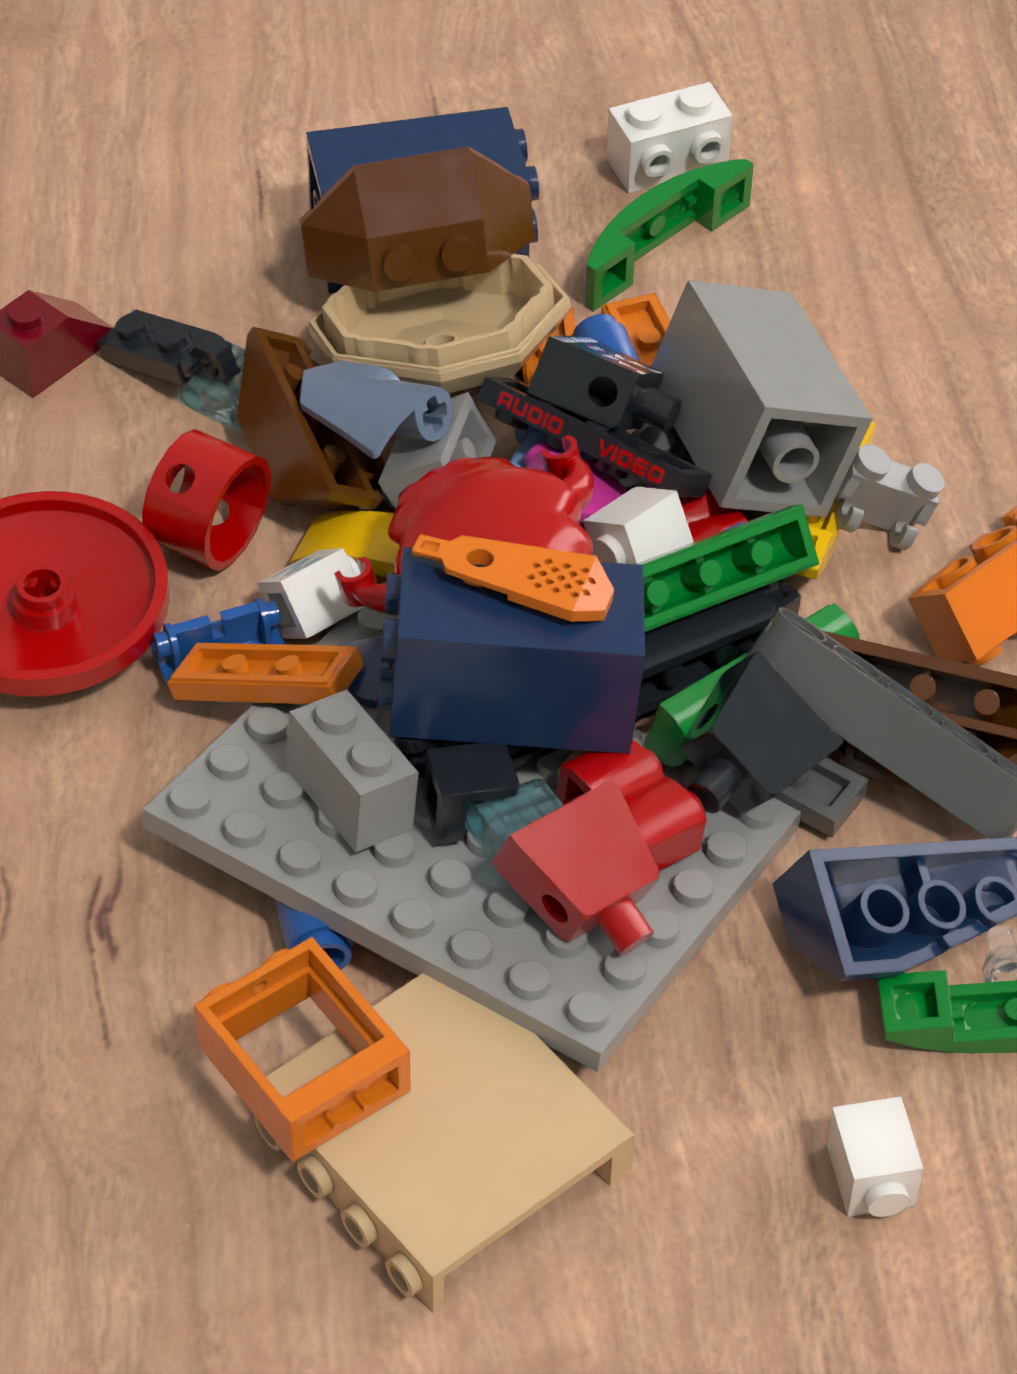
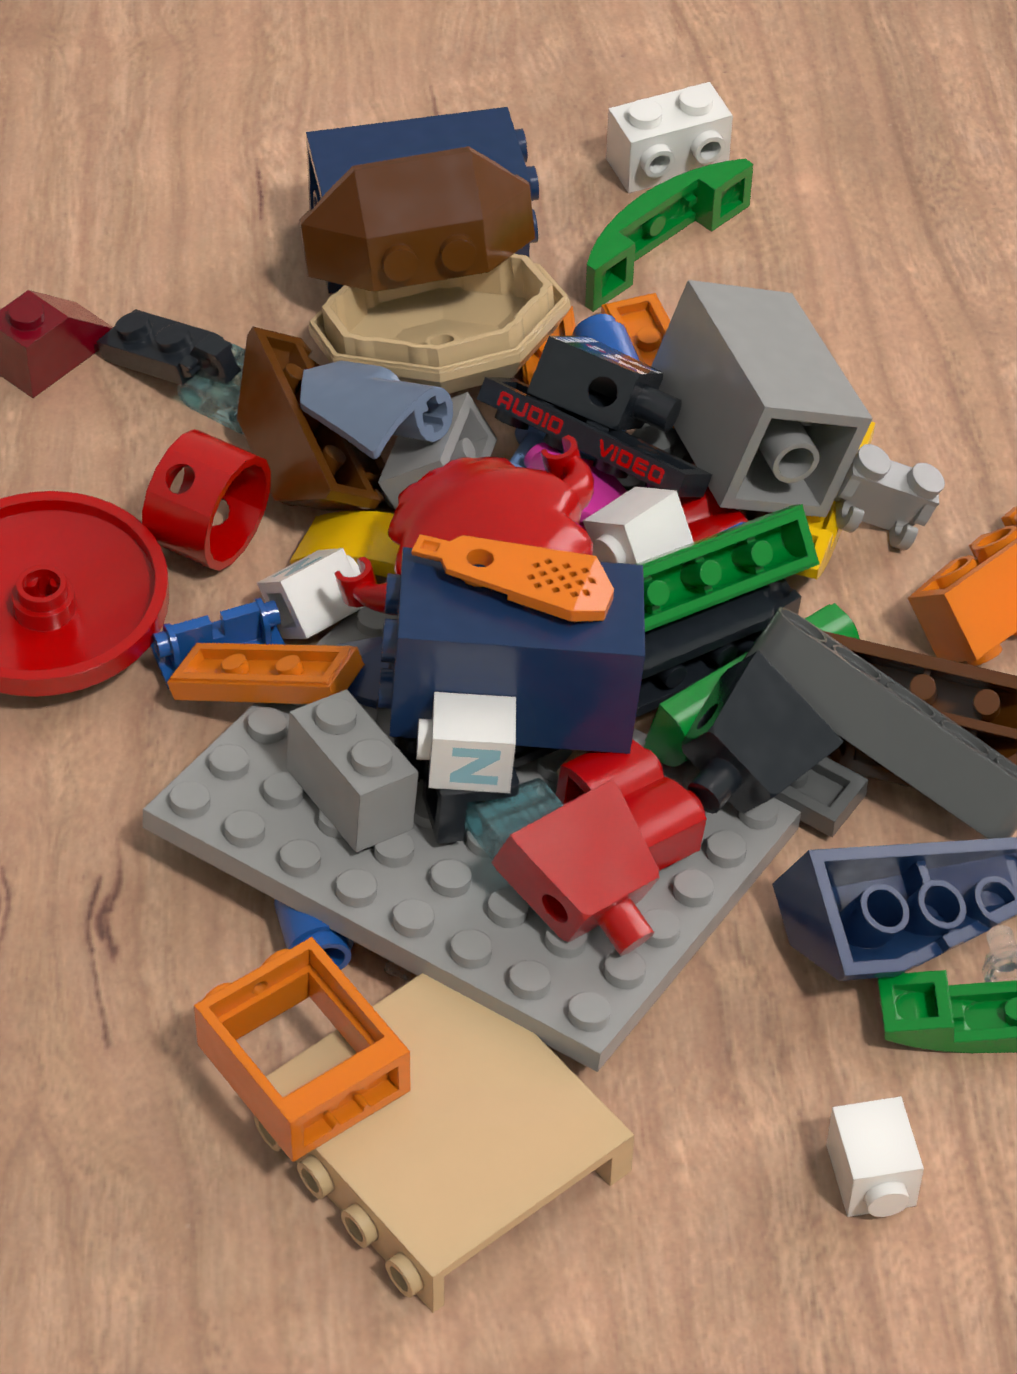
(469, 742): none -> white brick

